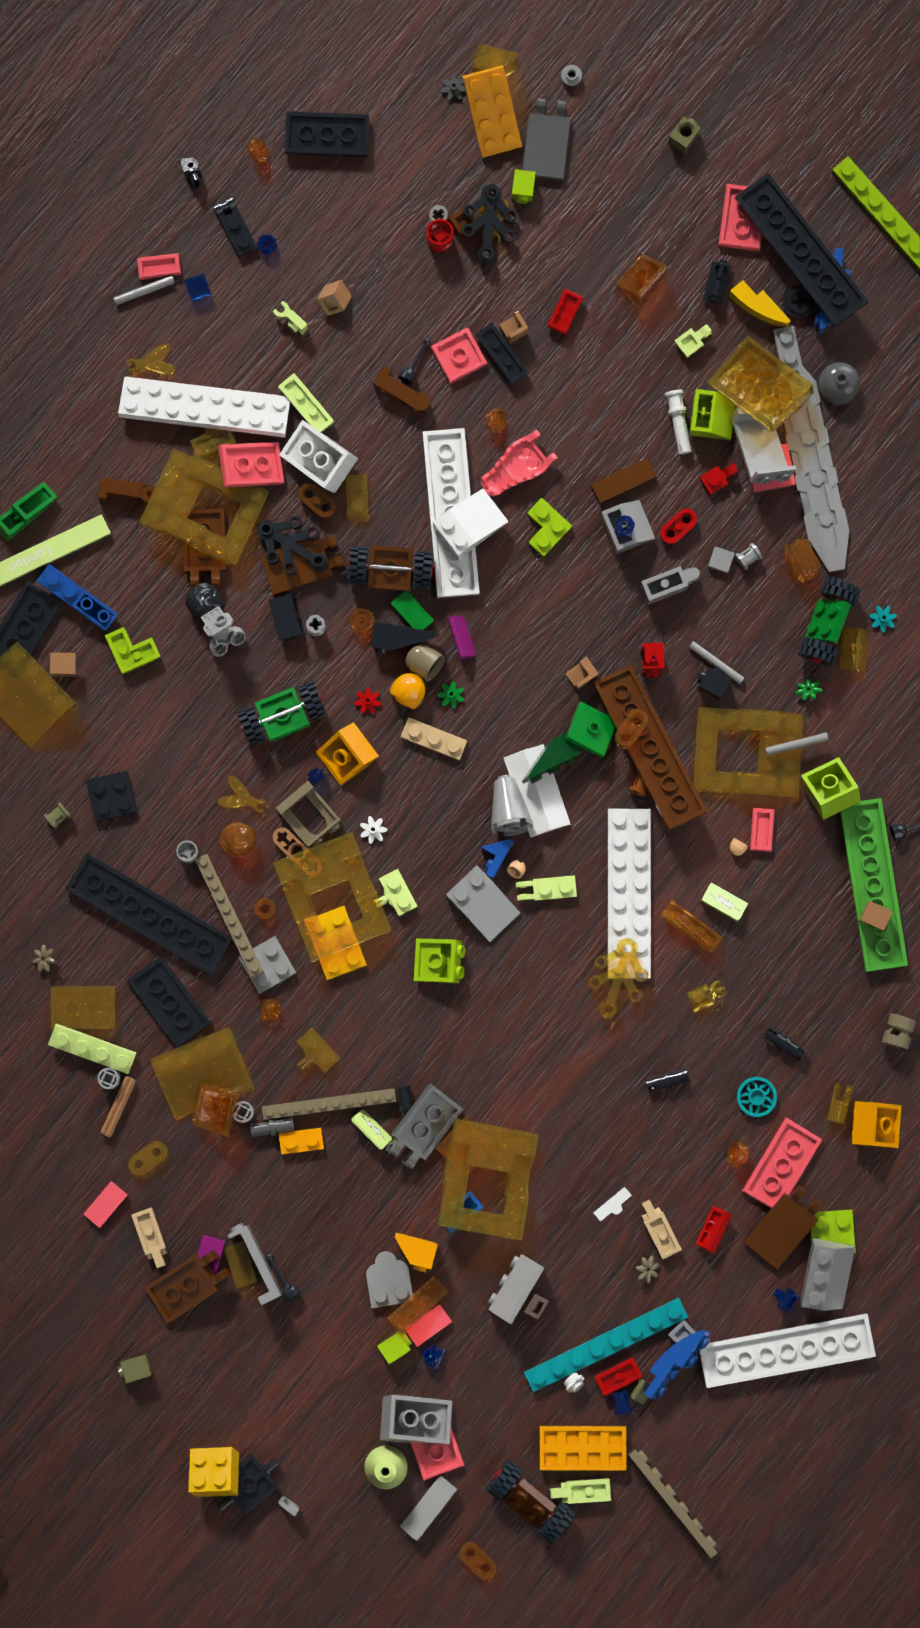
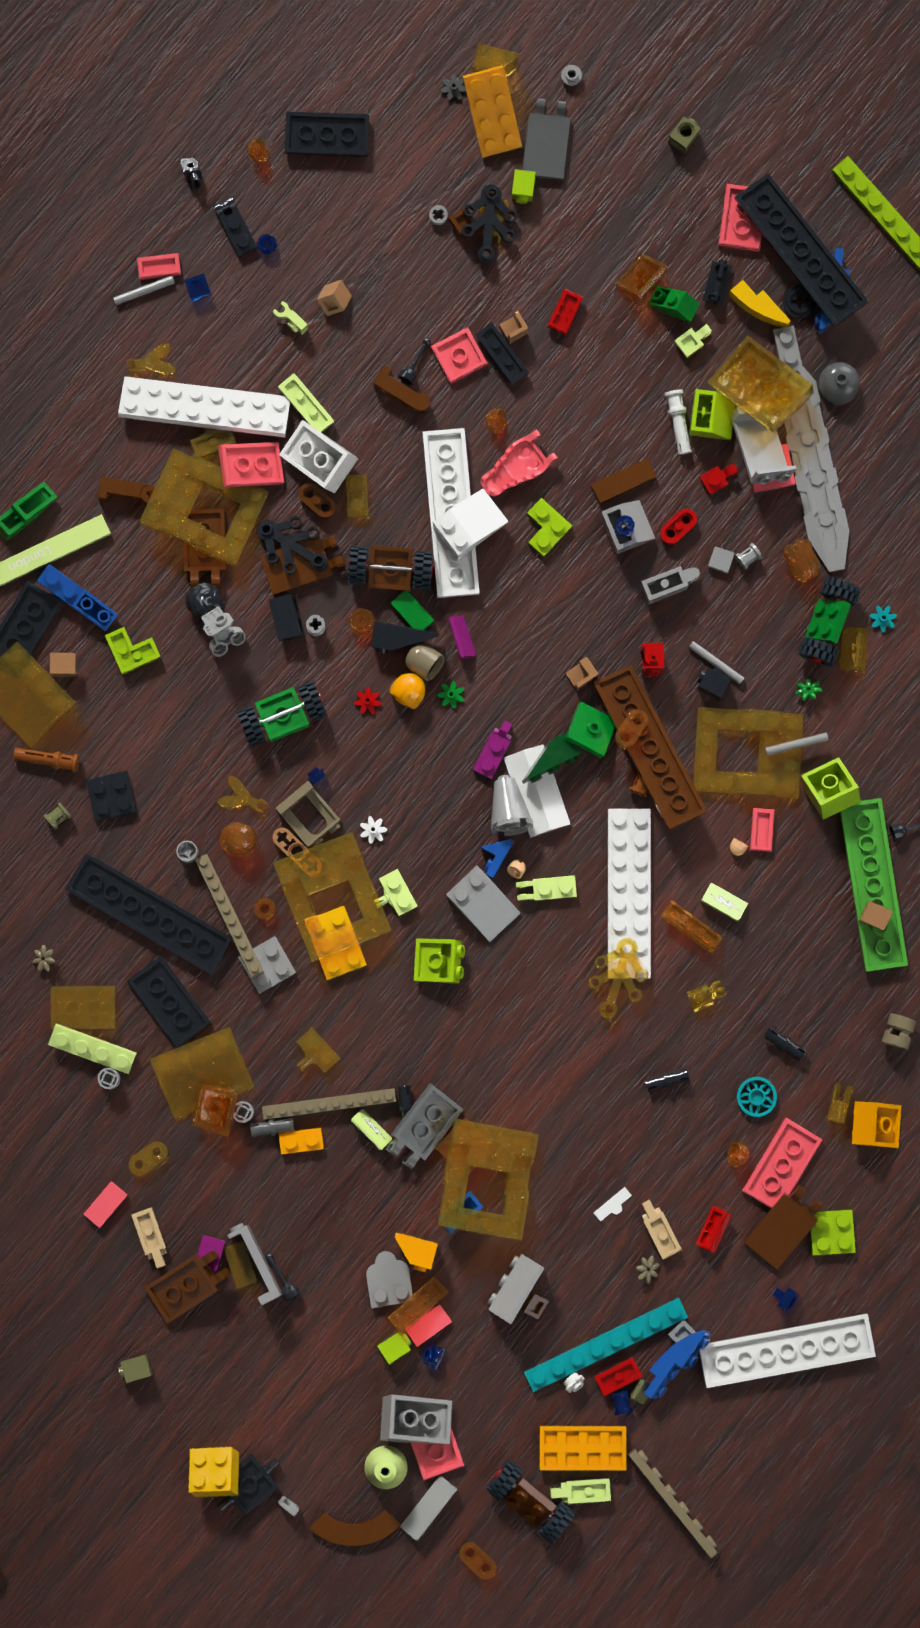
(56, 760): none -> dark orange pin
(118, 1106): medium nougat axle -> none
(269, 1009): clear orange plate -> none
(347, 753): light orange slope -> none
(355, 1534): none -> reddish brown tile
(433, 739): tan plate -> none
(439, 235): red wheel -> none
(493, 751): none -> magenta hinge
(674, 303): none -> green slope
(827, 1275): light grey slope -> none

